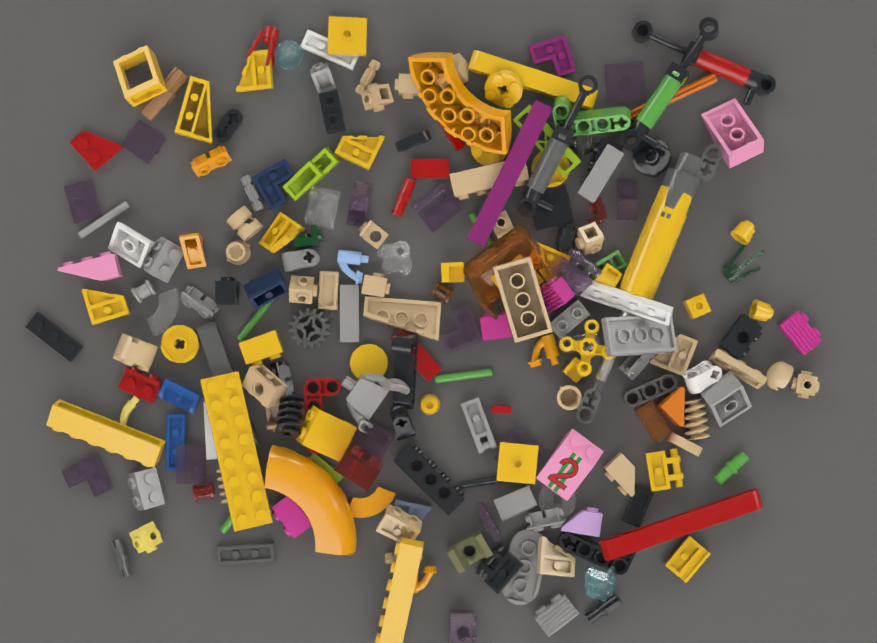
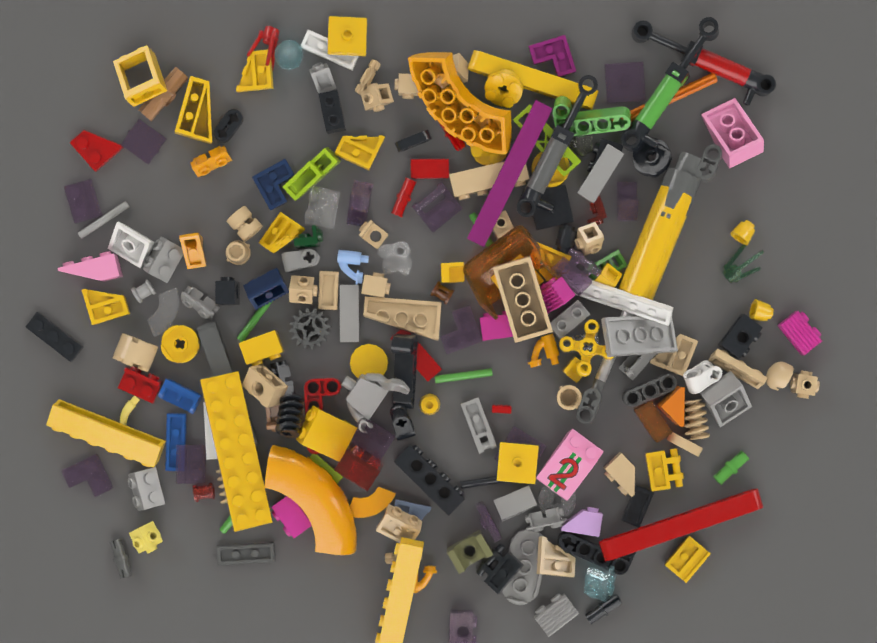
(252, 193): light grey axle -> none
(696, 306): yellow brick -> none

